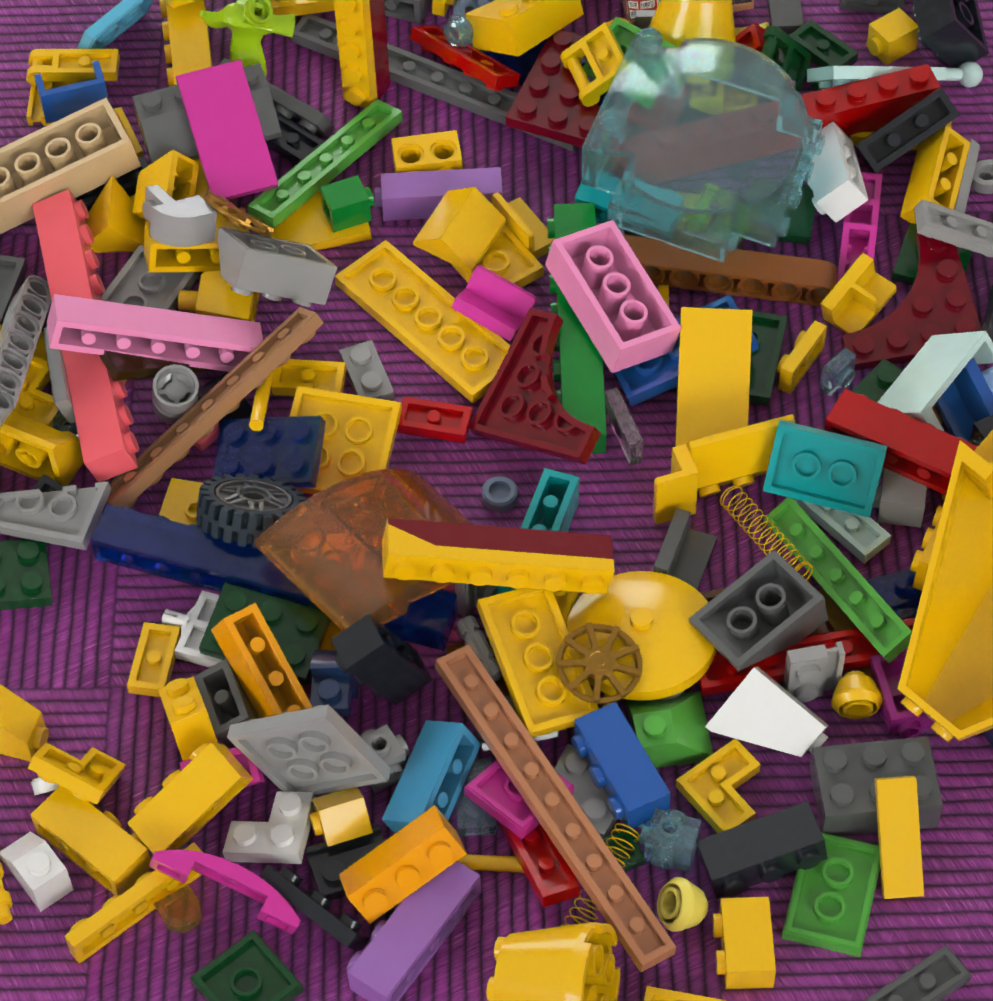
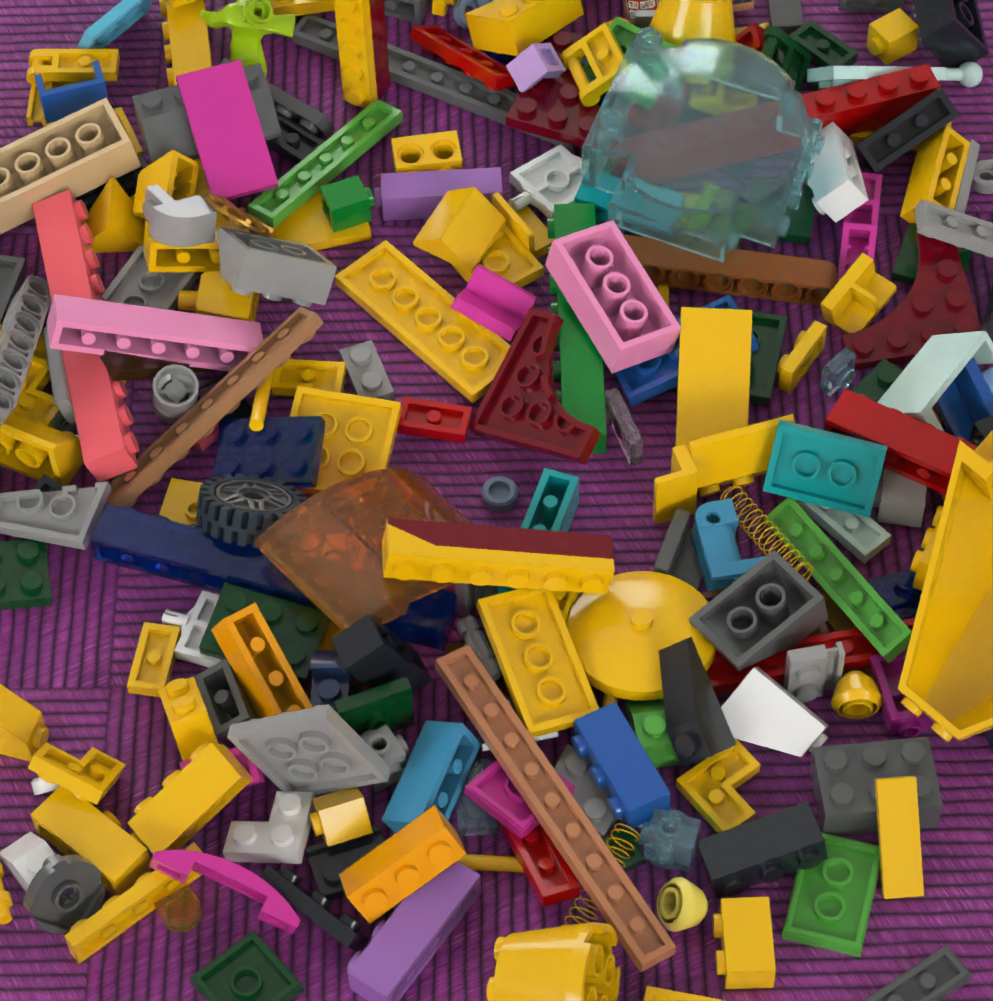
(51, 880): none -> dark grey plate
(379, 706): none -> dark green plate
(458, 31): clear light blue plate -> none
(534, 64): none -> lavender panel
(547, 181): none -> white plate
(599, 662): pearl gold wheel -> none
(691, 706): none -> black slope
(716, 544): none -> dark azure piece

